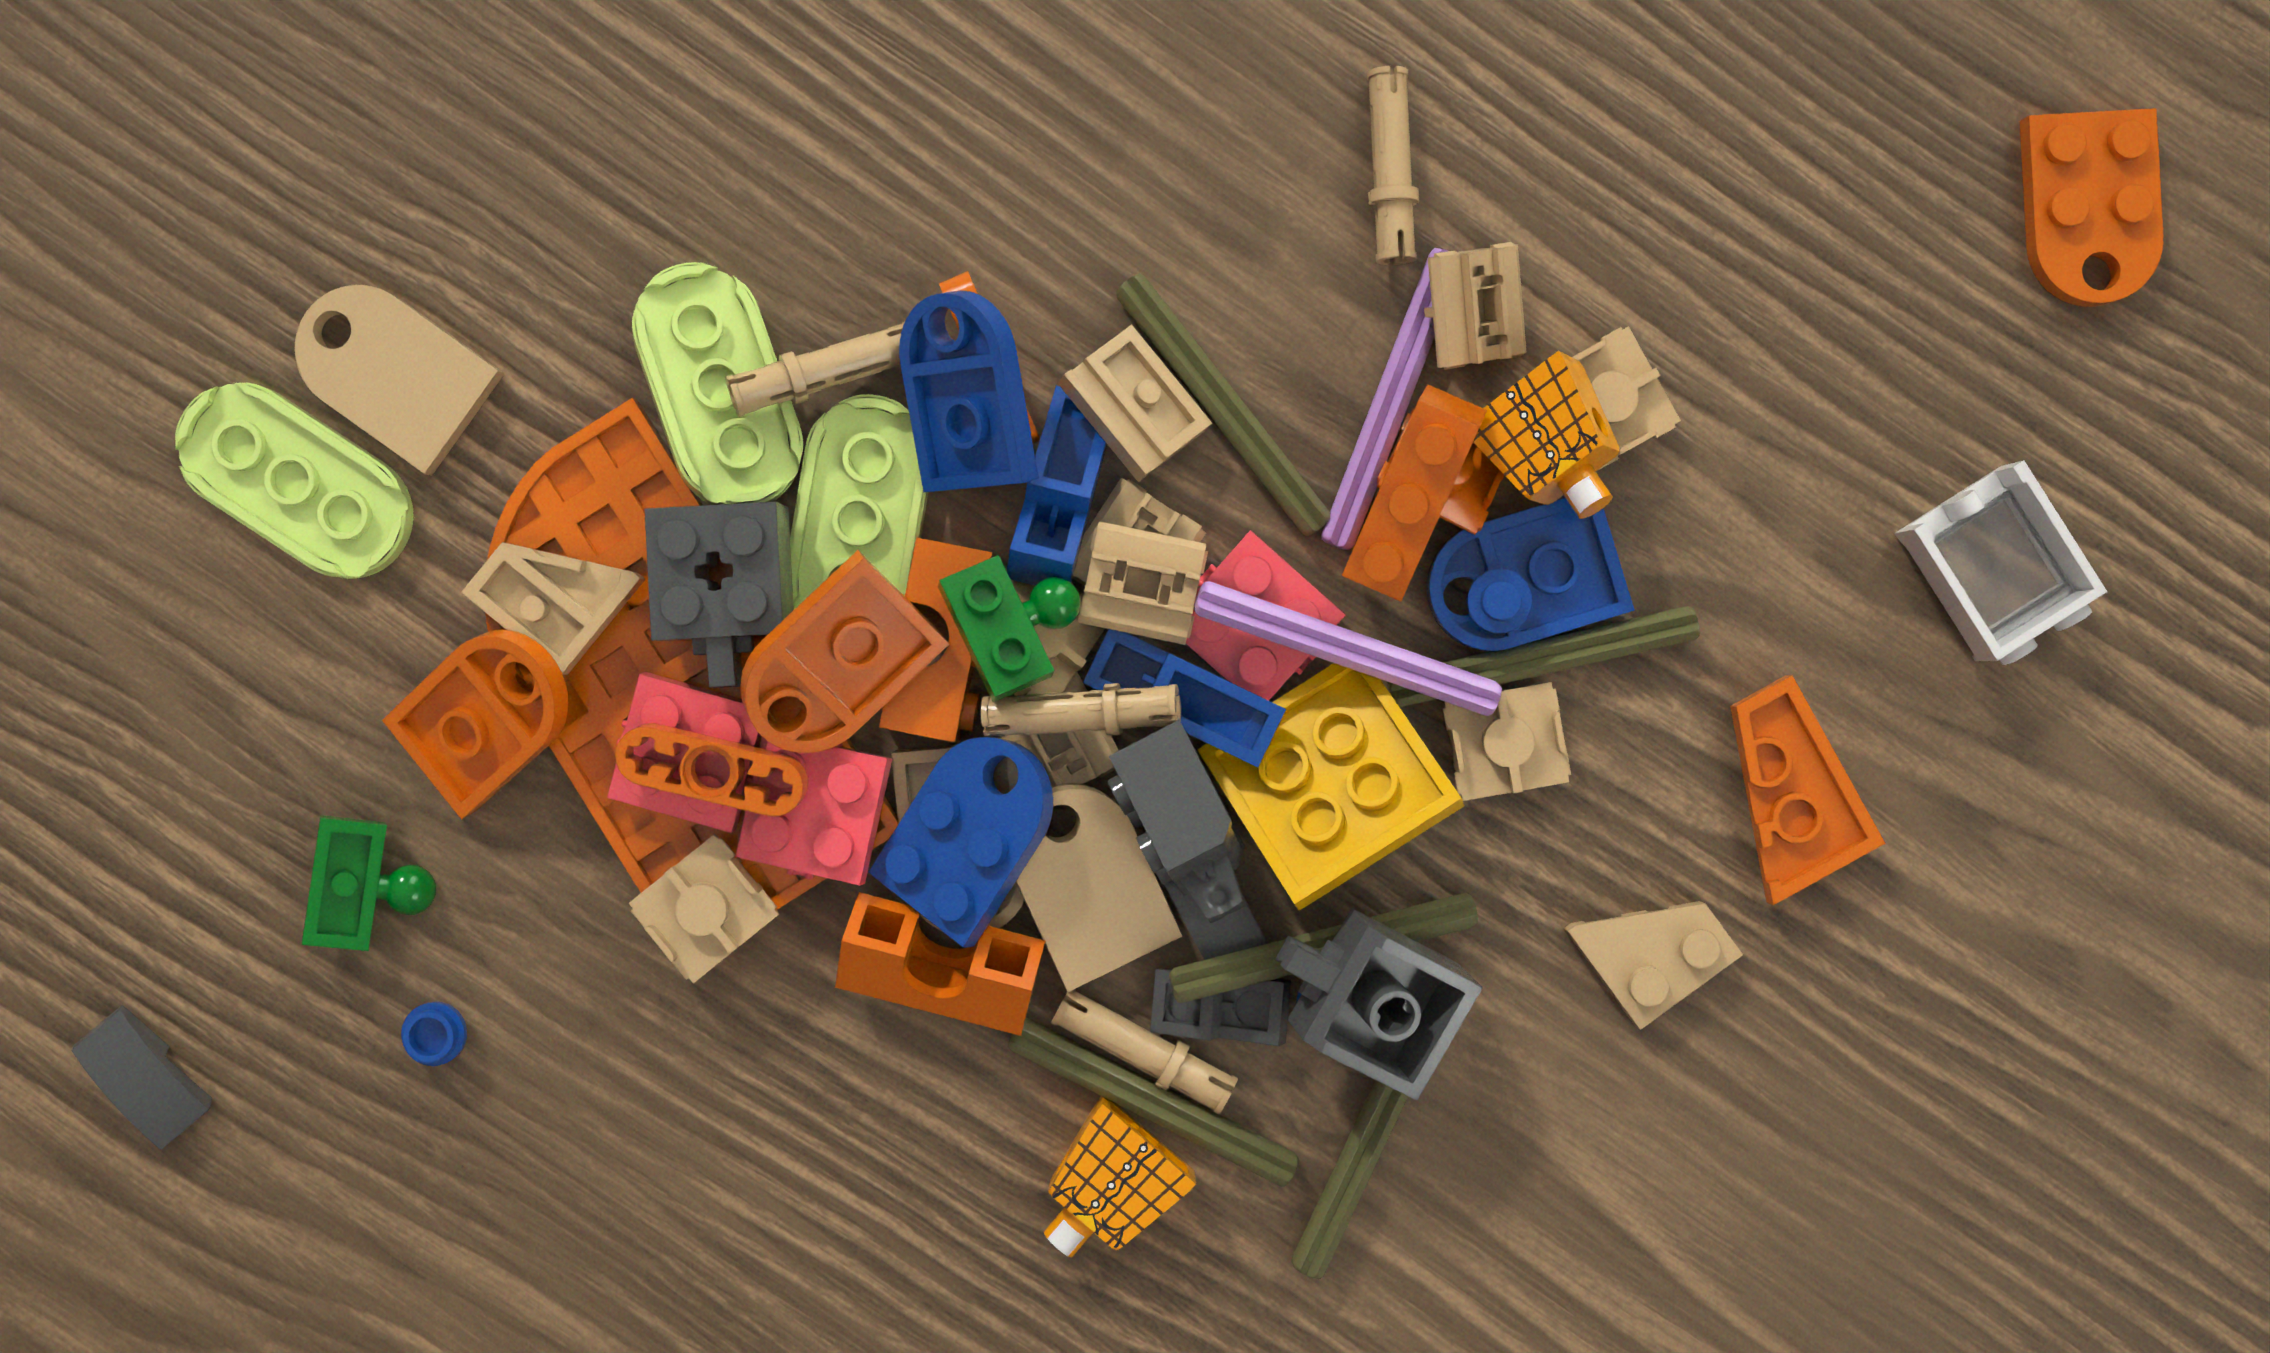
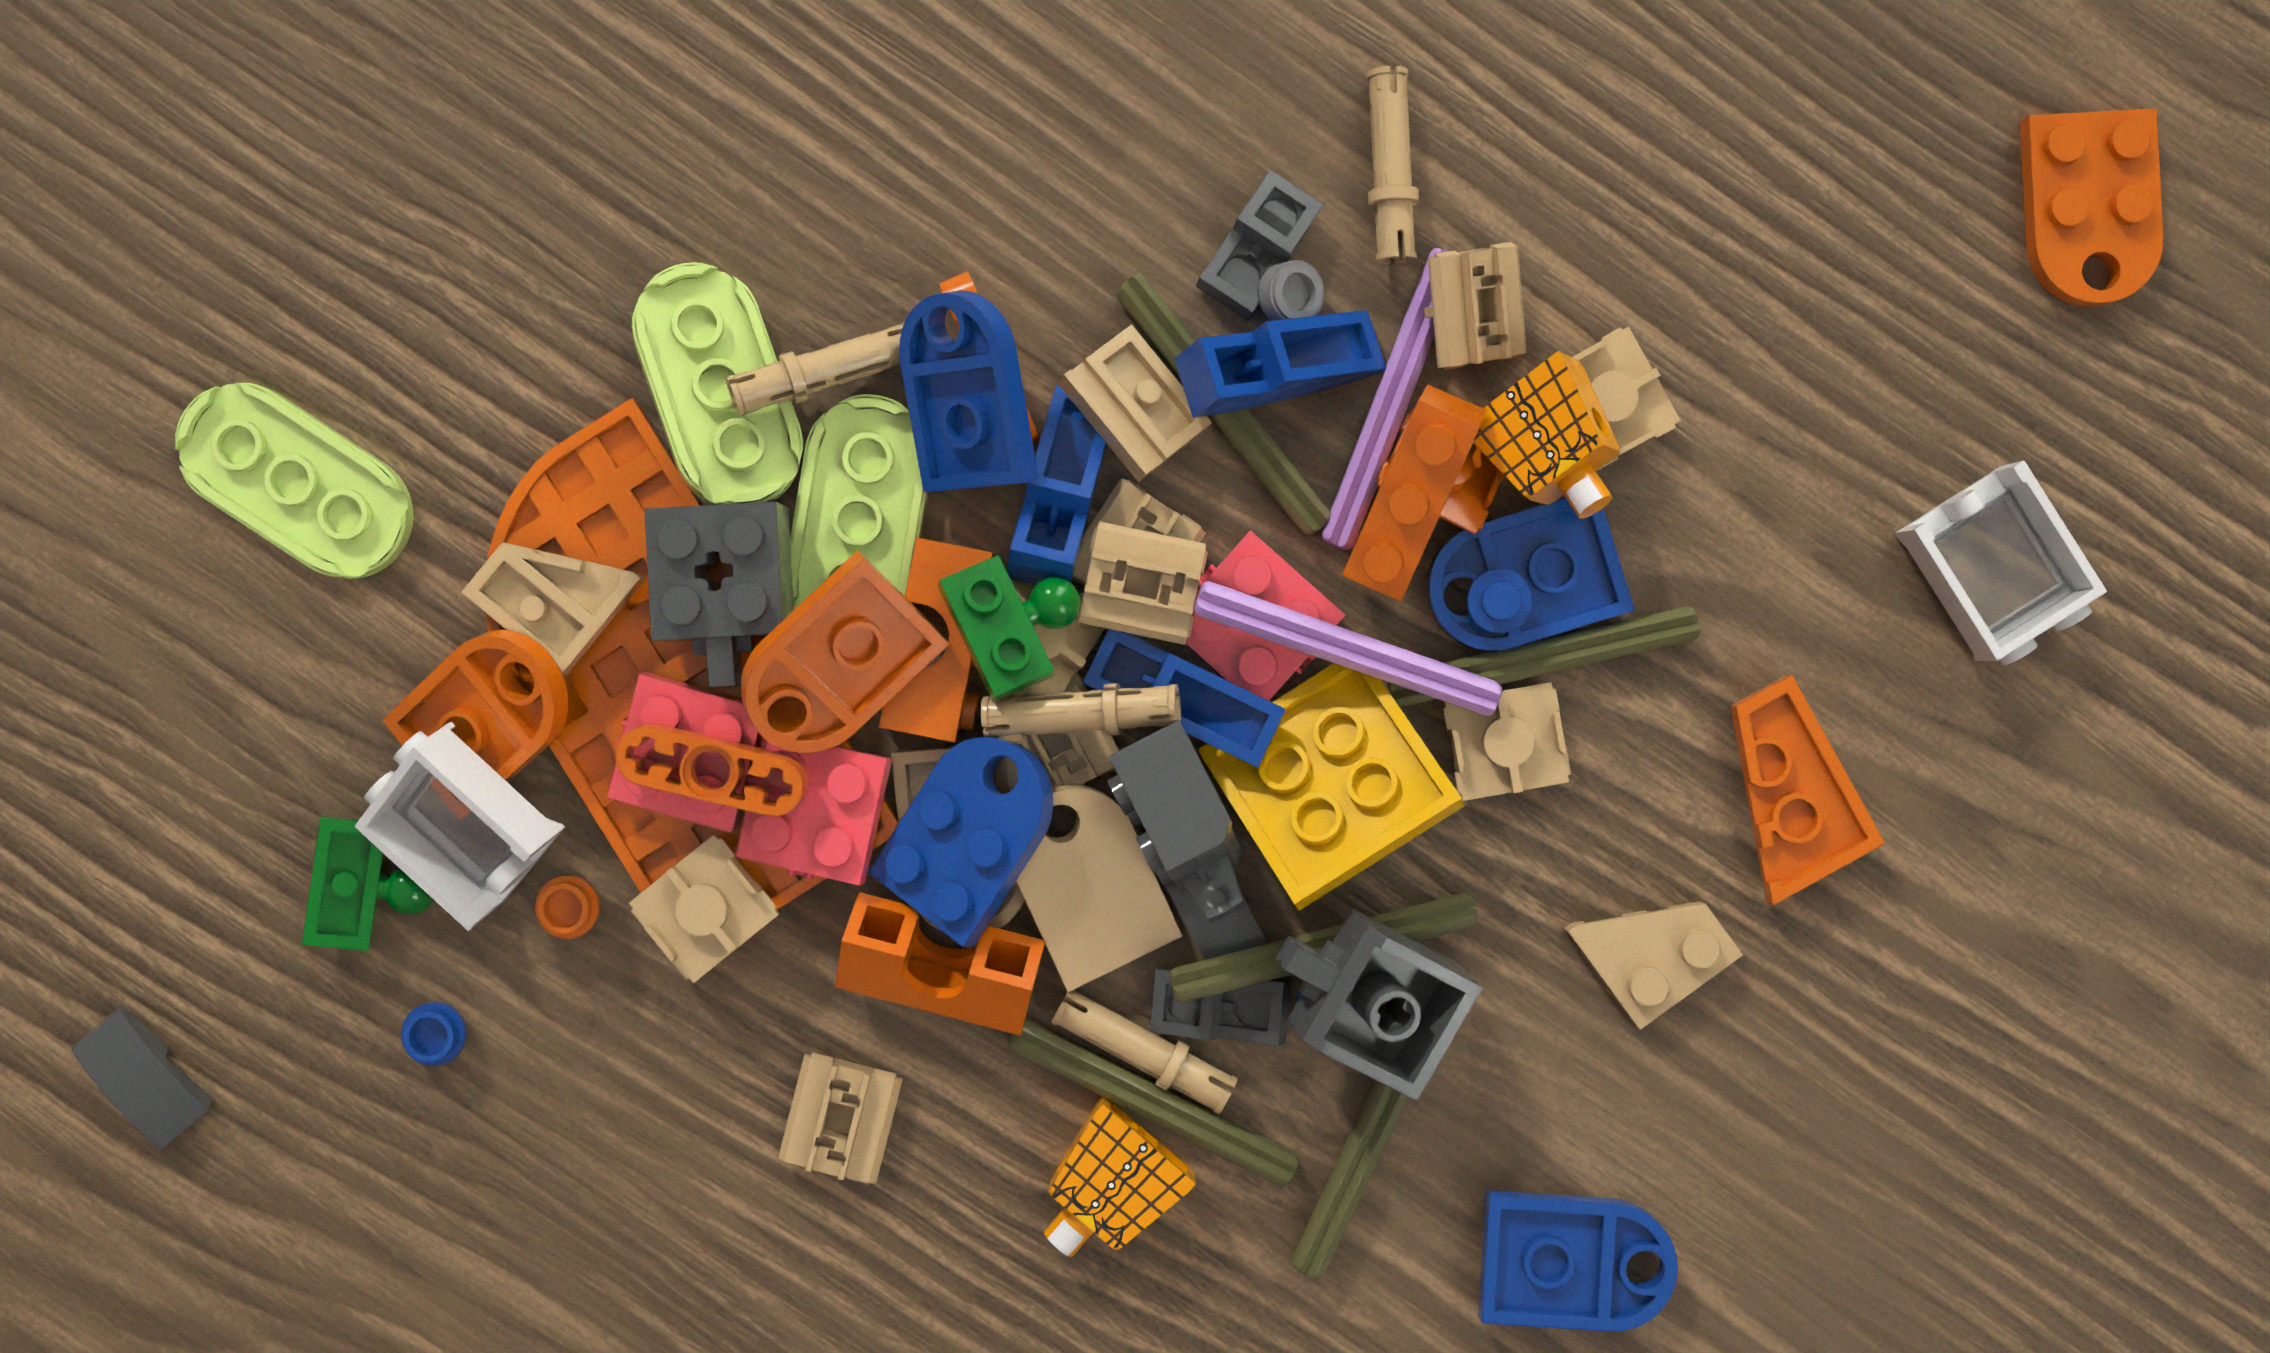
(394, 374): tan tile -> none
(455, 825): none -> white window
(567, 906): none -> orange plate
(840, 1118): none -> tan piece
(1261, 237): none -> dark grey slope
(1278, 362): none -> blue slope
(1291, 291): none -> light grey tile
(1567, 1260): none -> blue plate

